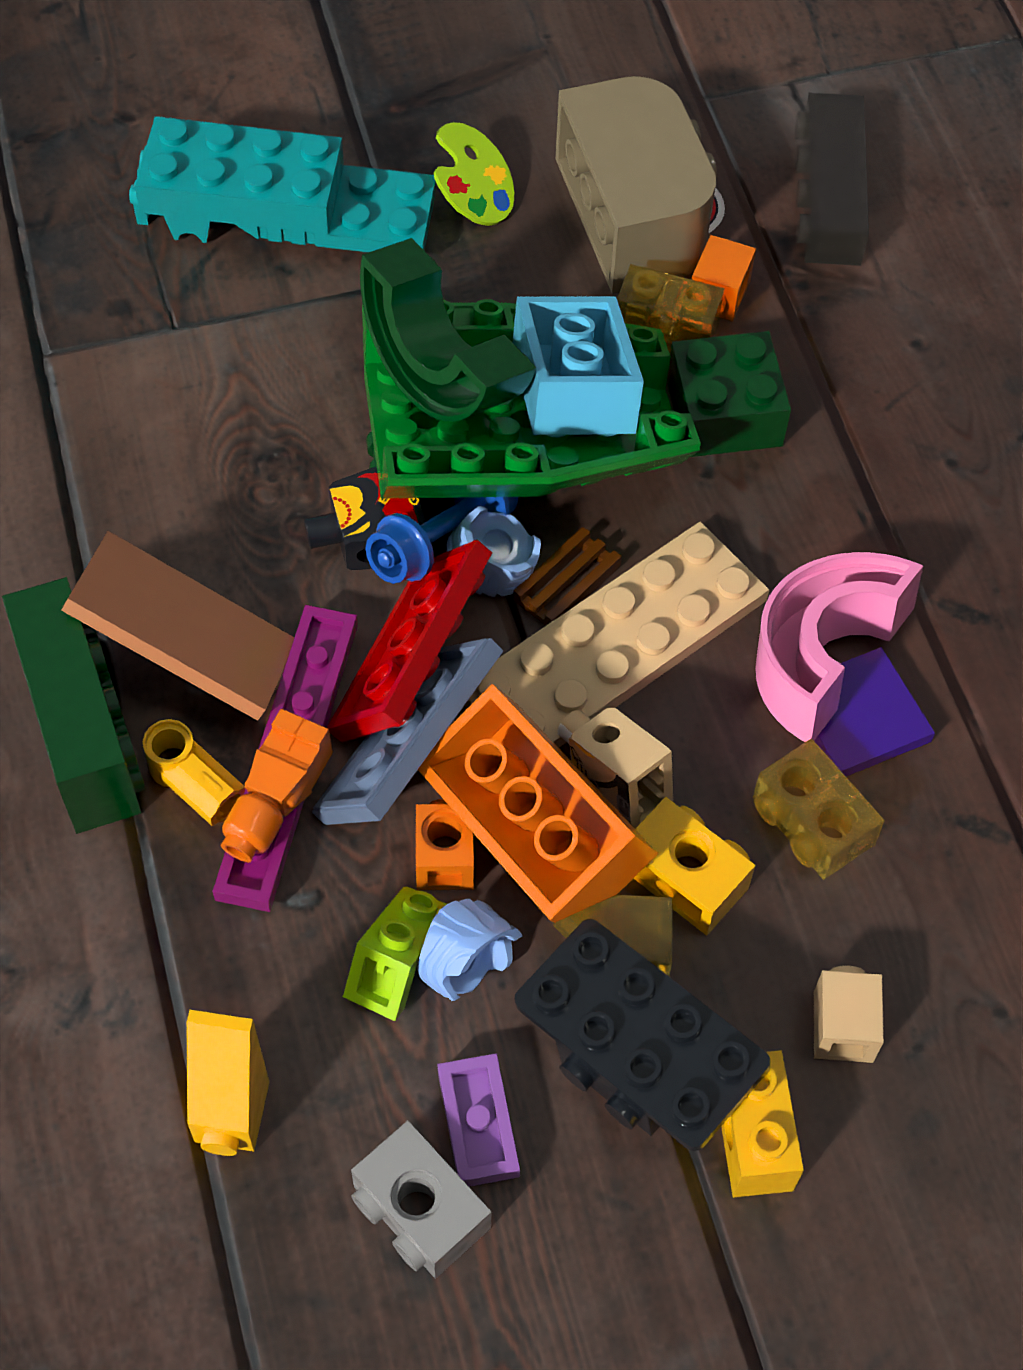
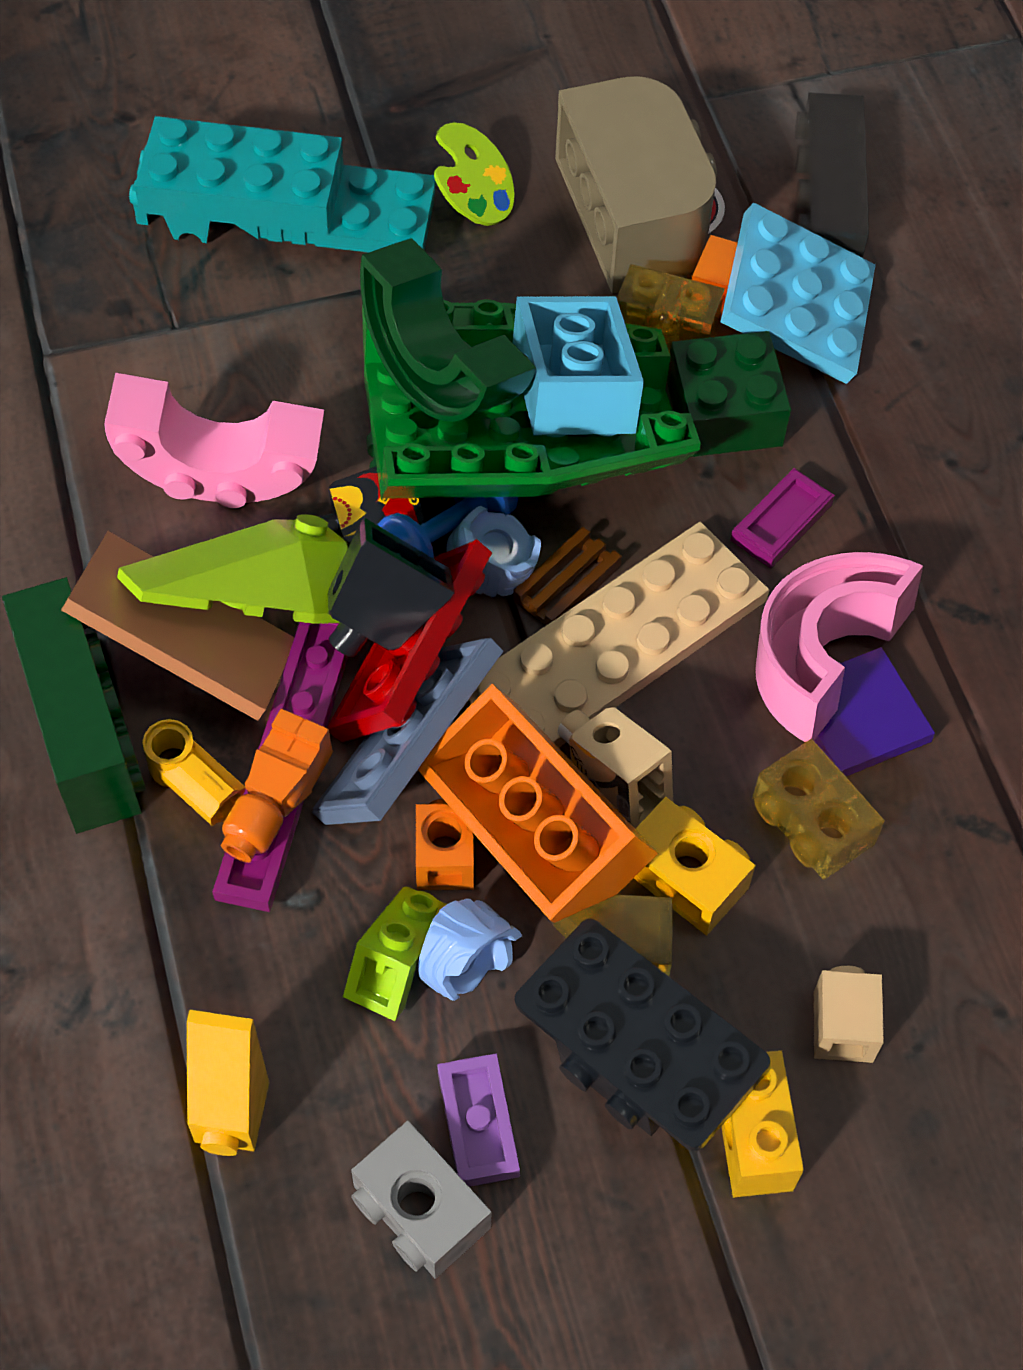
(209, 457): none -> bright pink brick
(249, 569): none -> lime wedge
(384, 591): none -> black torso
(782, 518): none -> magenta tile
(799, 291): none -> medium azure plate

